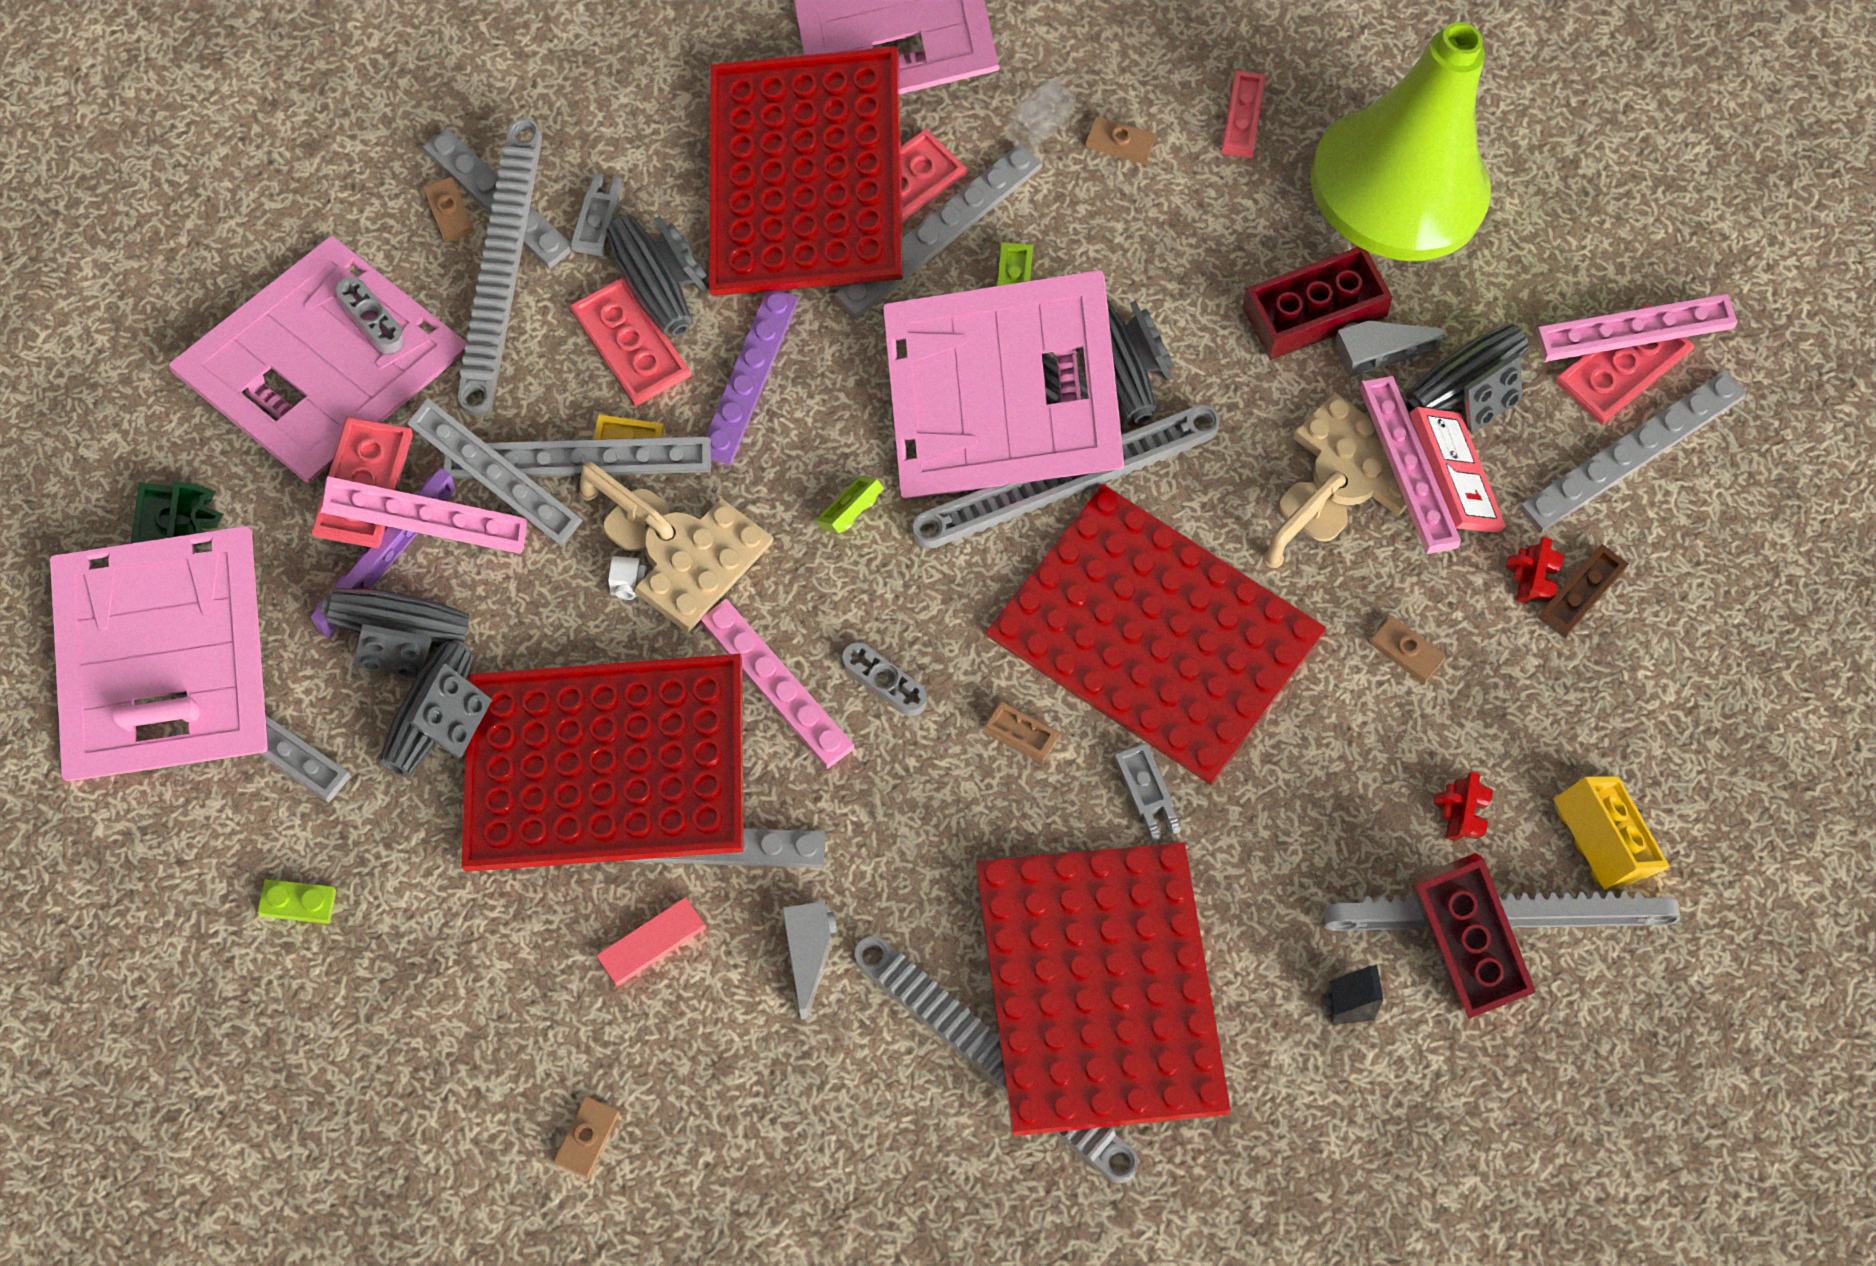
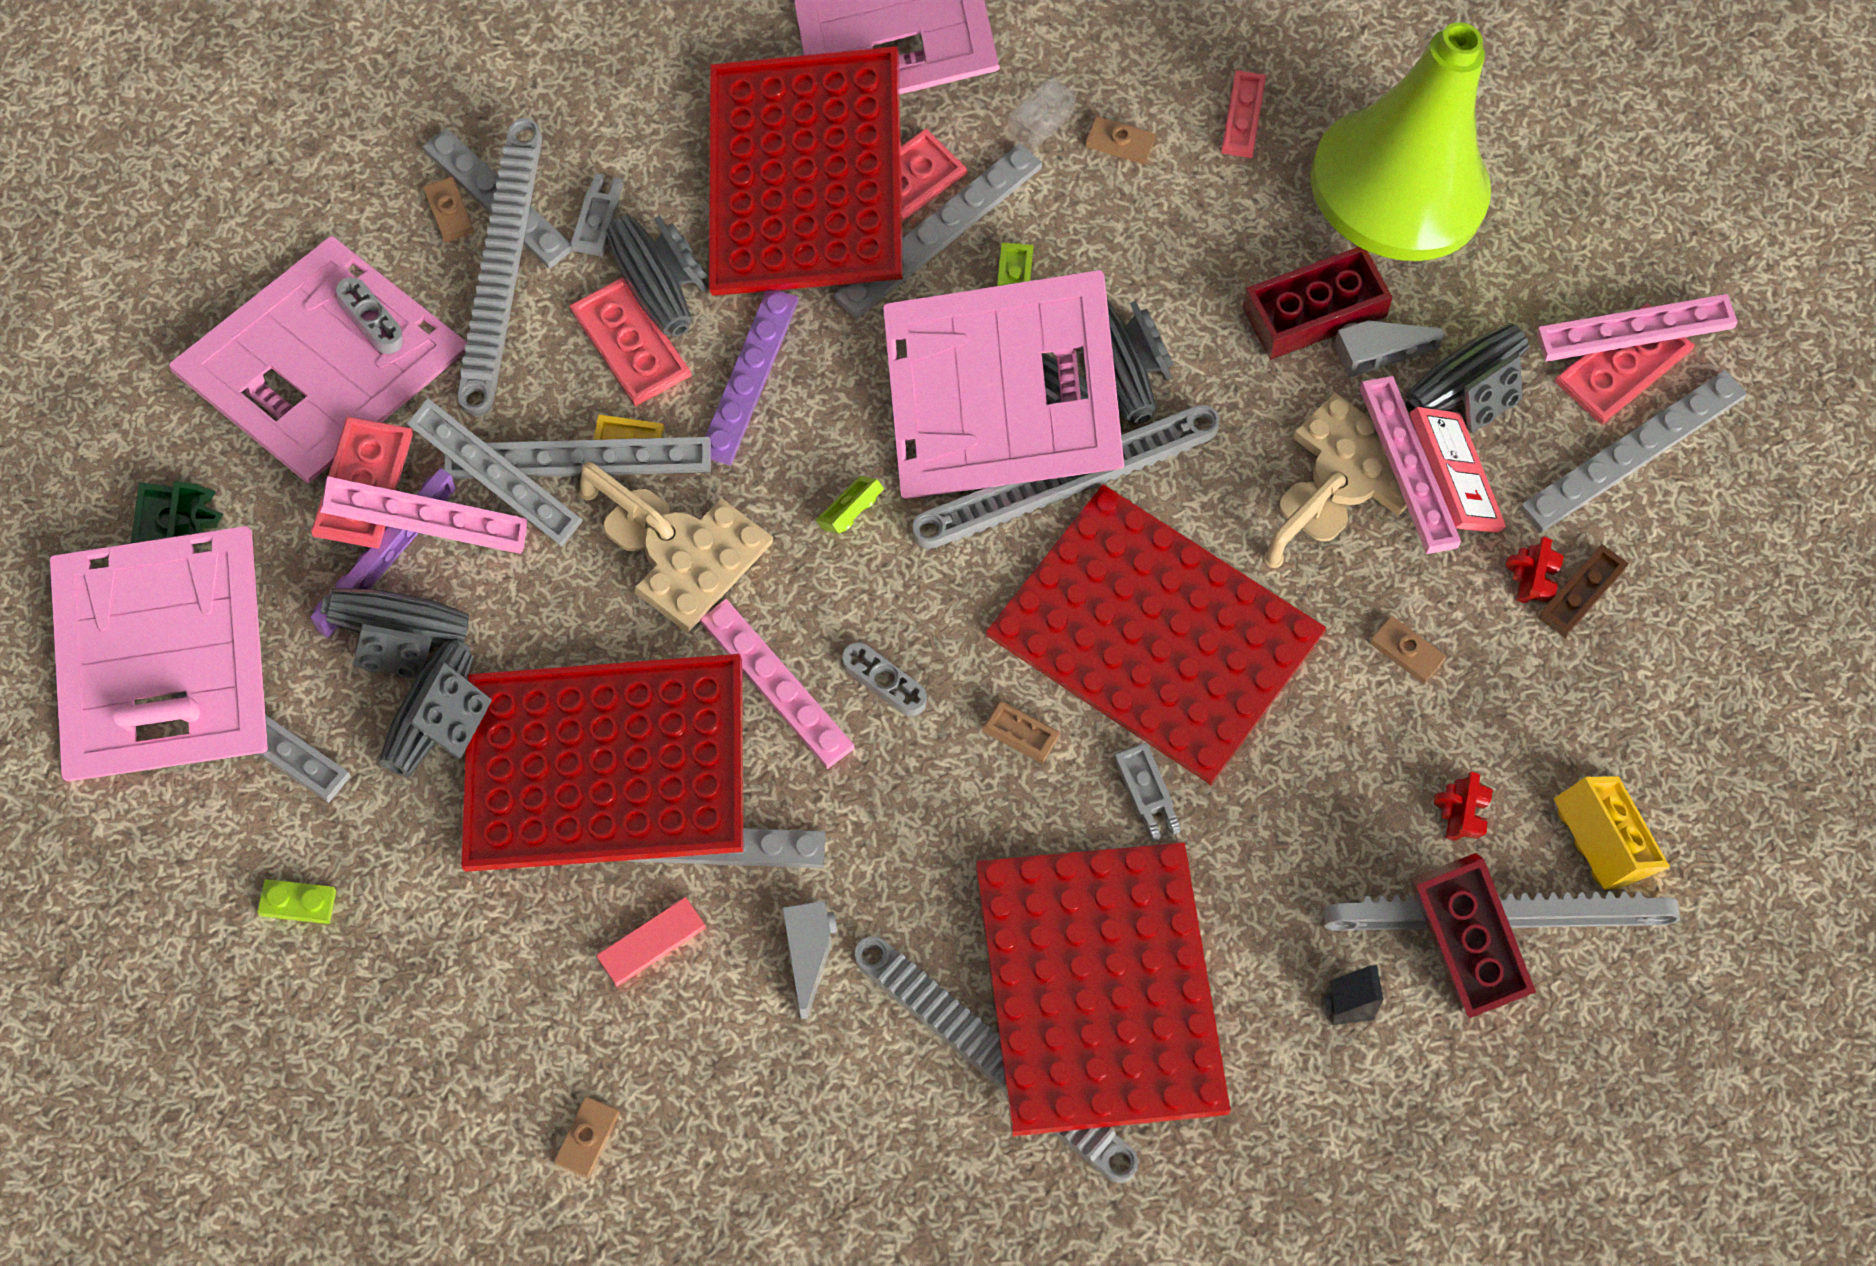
(625, 576): white plate -> none

